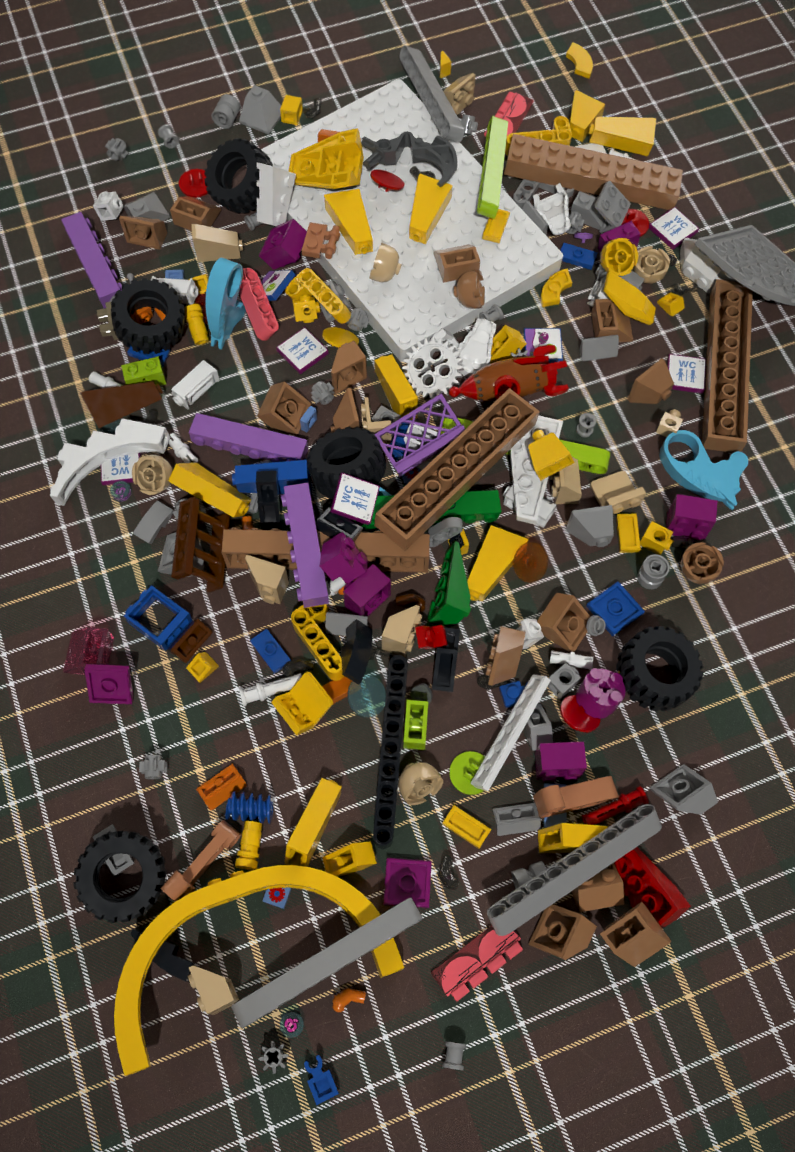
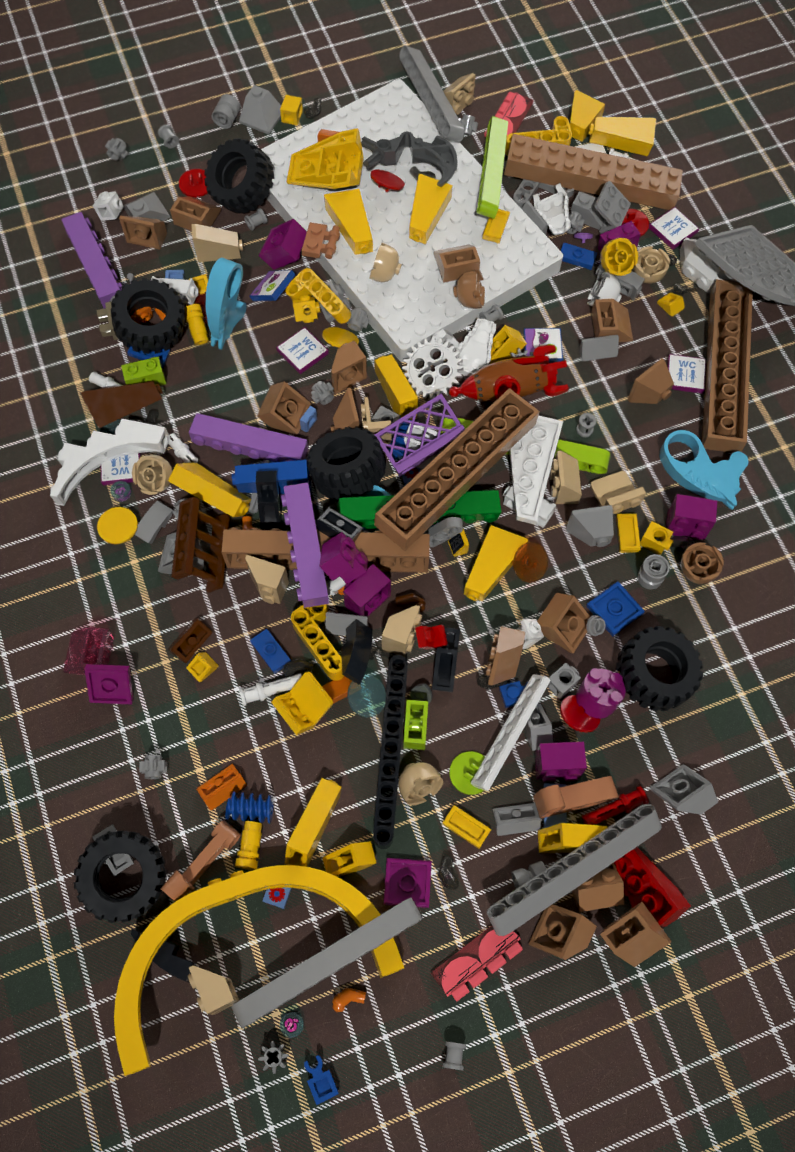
(117, 525): none -> yellow piece
(174, 628): blue window -> none
(194, 384): white window -> none
(257, 305): coral beam -> none
(274, 194): white wedge -> none
(355, 499): white tile -> none
(445, 65): yellow slope -> none
(452, 590): green wedge -> none
(548, 454): yellow torso -> none
(554, 286): yellow tile -> none
(571, 659): white pin -> none
(581, 60): yellow tile -> none
(629, 299): yellow piece -> none
(669, 423): tan bracket -> none

